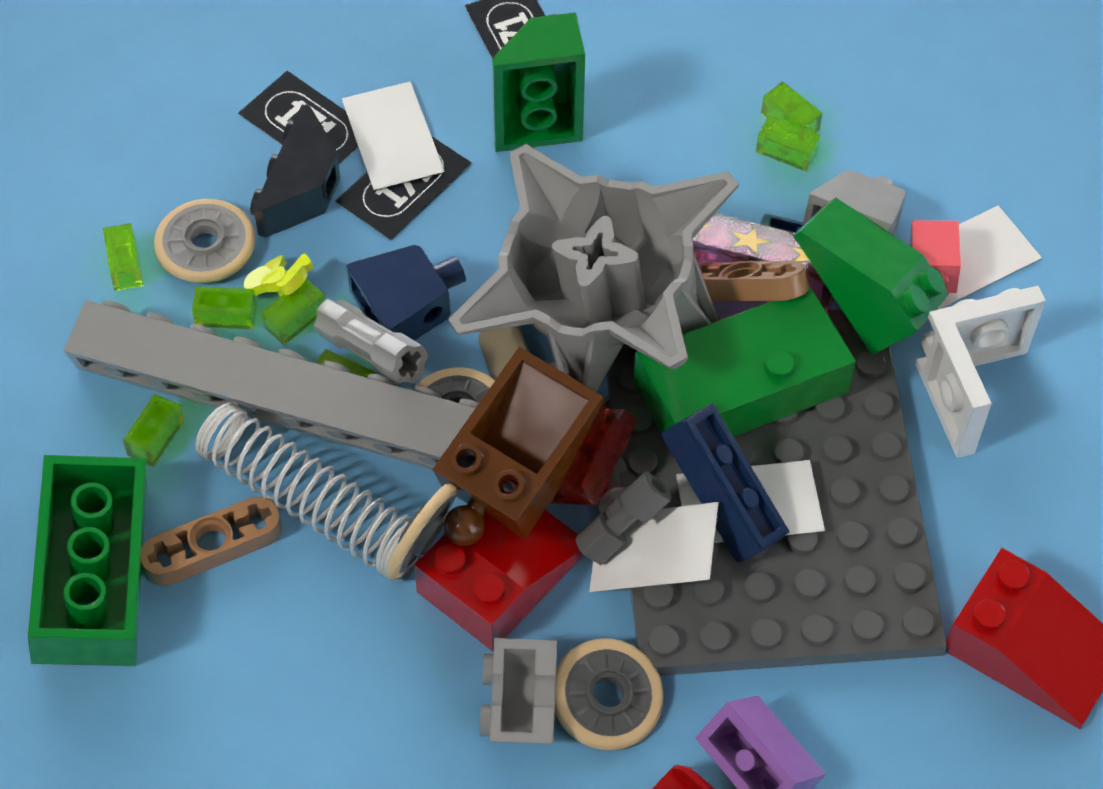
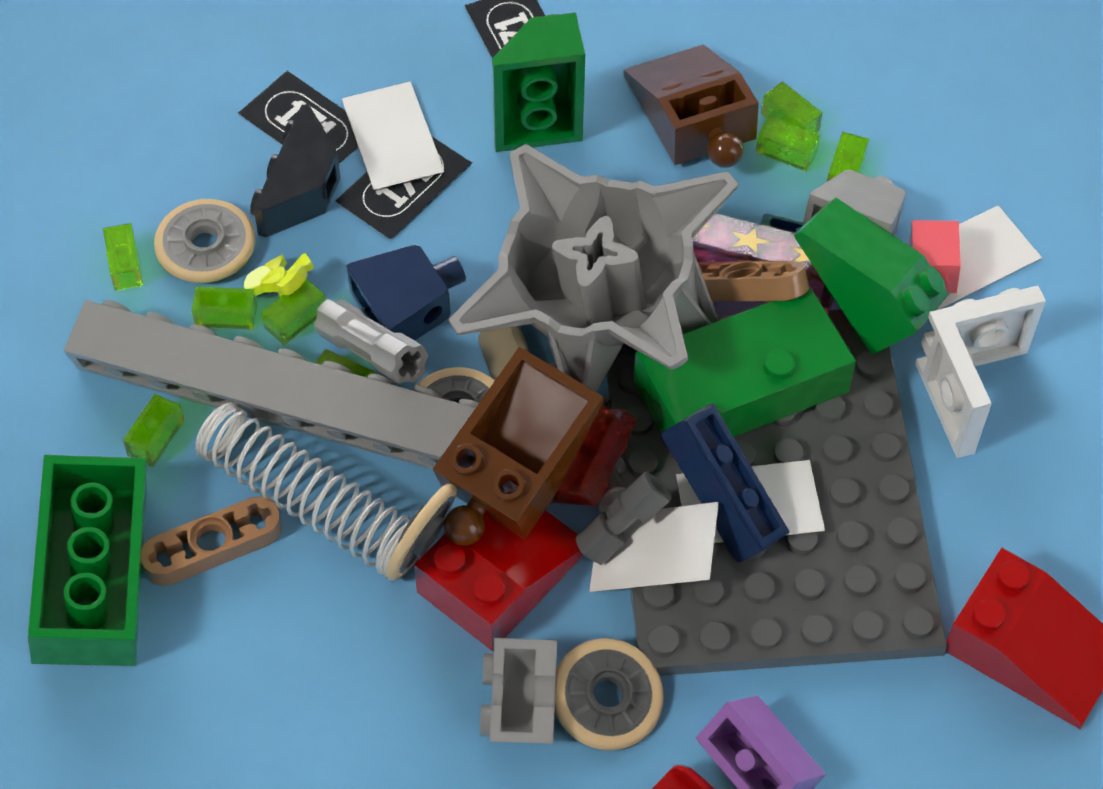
(696, 105): none -> reddish brown slope
(848, 155): none -> clear neon green piece

